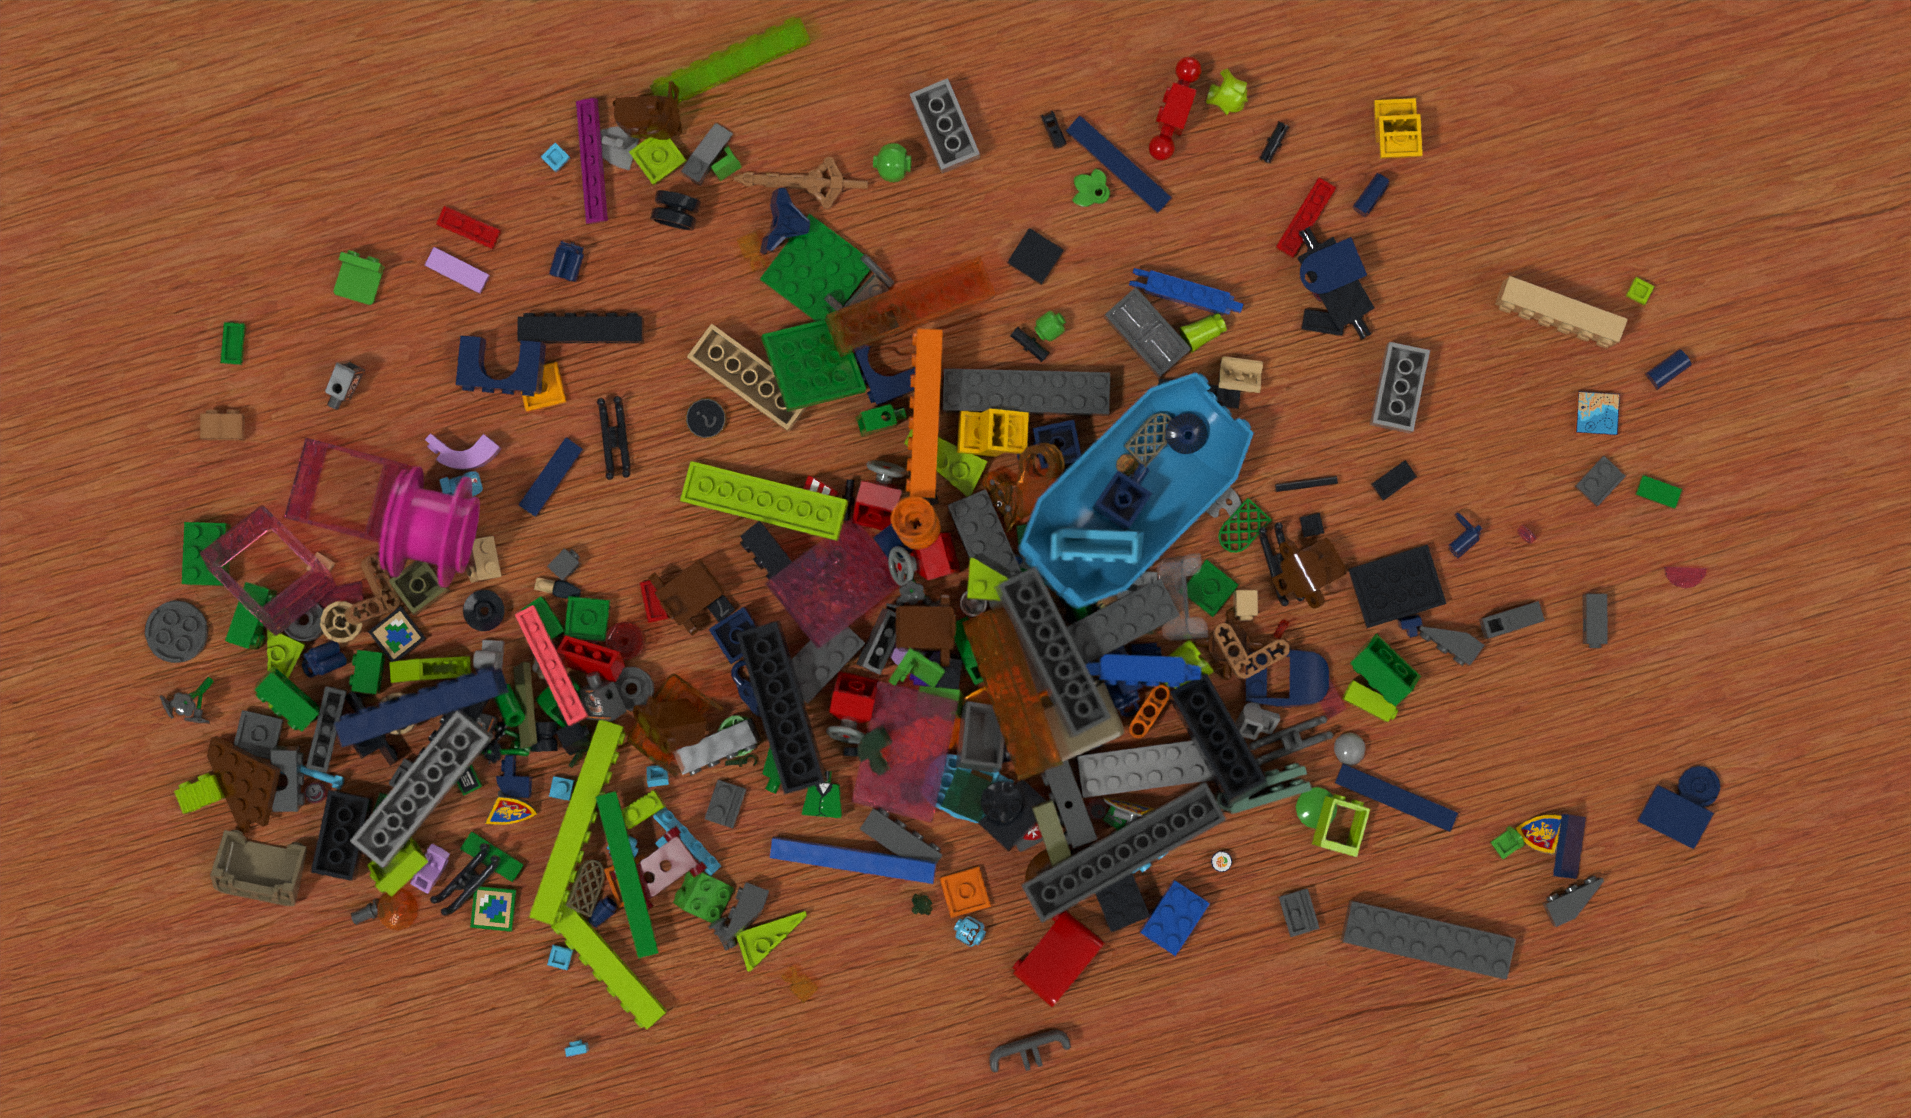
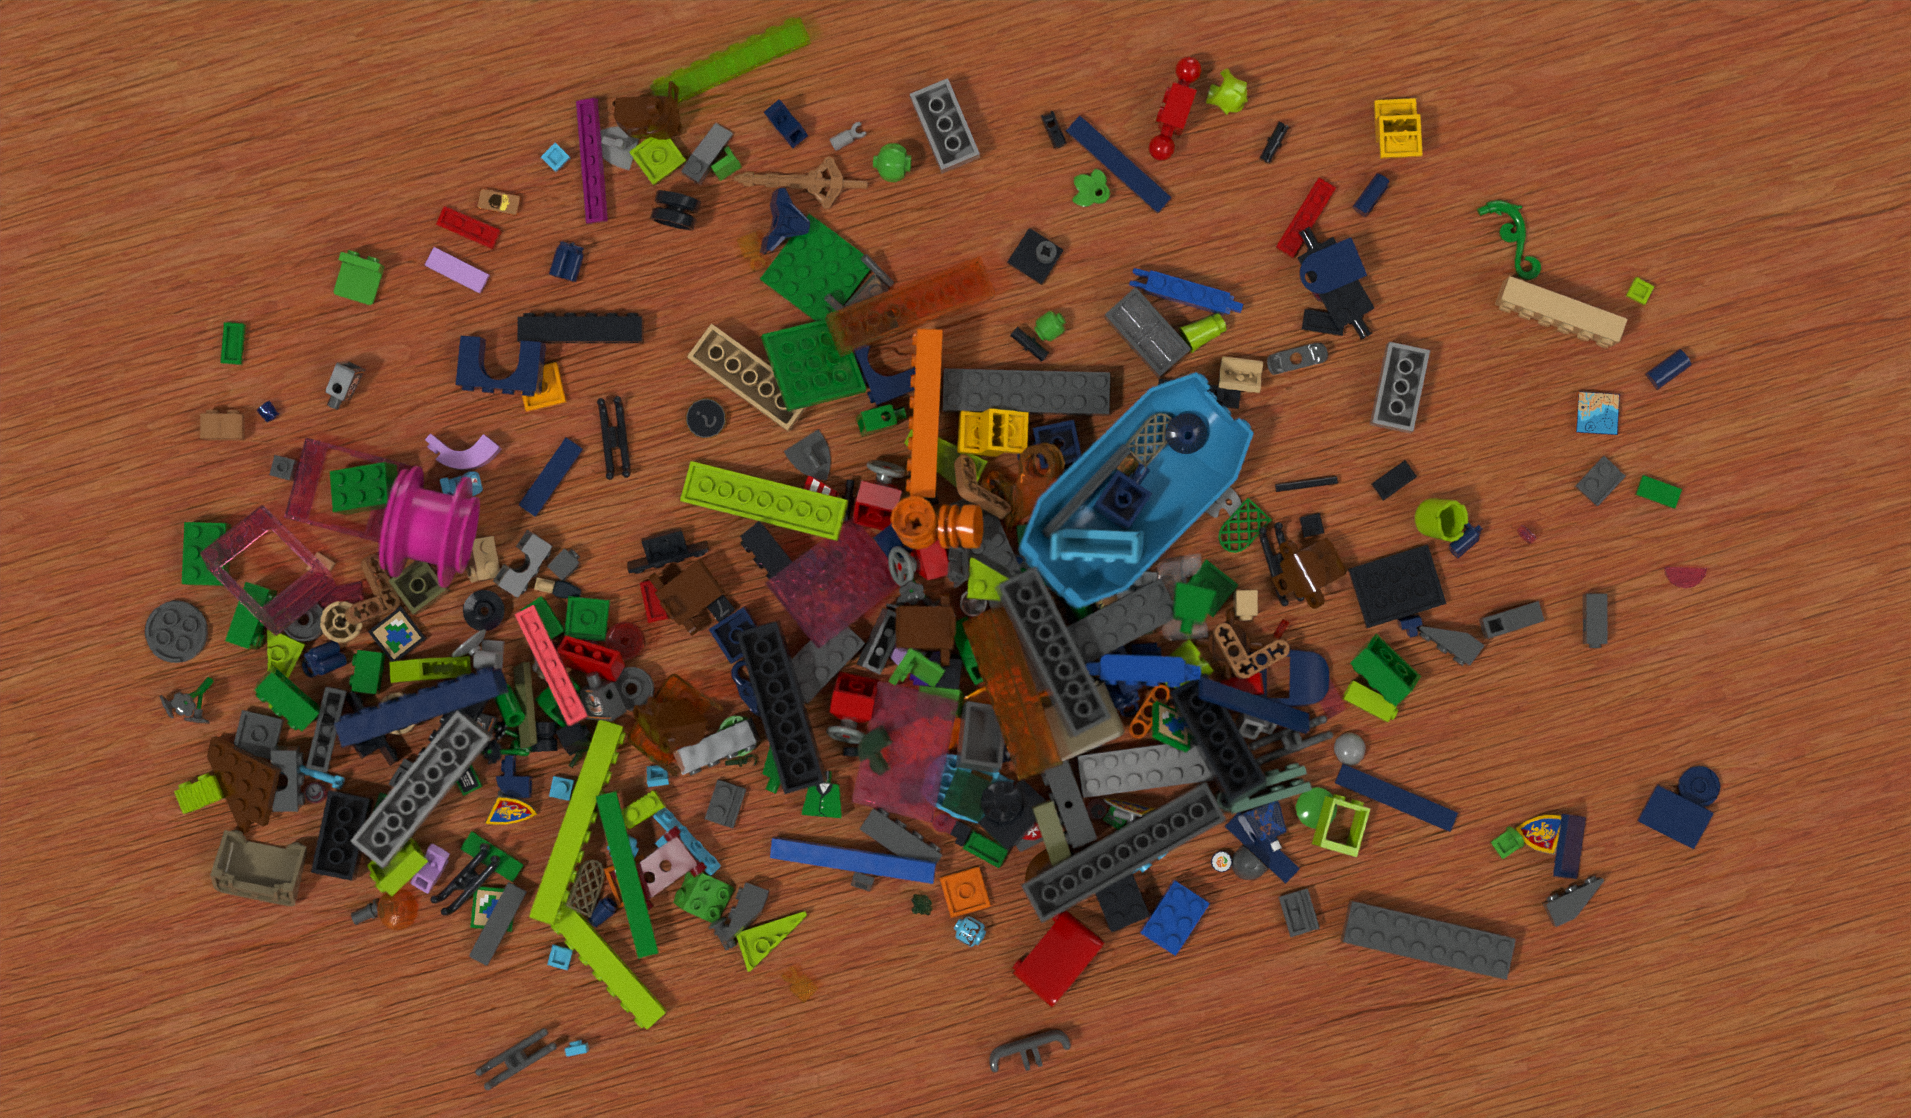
(267, 411): none -> clear blue hose
(284, 468): none -> dark grey brick
(362, 487): none -> green brick
(470, 645): none -> light grey dish
(498, 923): none -> dark grey tile
(499, 202): none -> medium nougat tile
(515, 1059): none -> dark grey piece
(516, 579): none -> arch
(664, 549): none -> black bracket
(785, 124): none -> dark blue brick
(811, 456): none -> dark grey shield
(846, 137): none -> light grey bar
(862, 881): none -> dark grey tile
(946, 824): none -> leg
(958, 569): none -> dark grey hinge
(960, 526): none -> orange wheel
(970, 490): none -> medium nougat beam
(985, 849): none -> green tile
(1046, 252): none -> dark grey wheel
(1086, 491): none -> dark grey axle
(1168, 727): none -> tile
(1191, 605): none -> green torso
(1247, 865): none -> dark grey helmet
(1251, 685): none -> red tile
(1253, 705): none -> dark blue tile
(1265, 825): none -> torso
(1275, 861): none -> dark blue tile
(1311, 355): none -> dark grey piece
(1441, 519): none -> lime cylinder
(1499, 206): none -> green plant

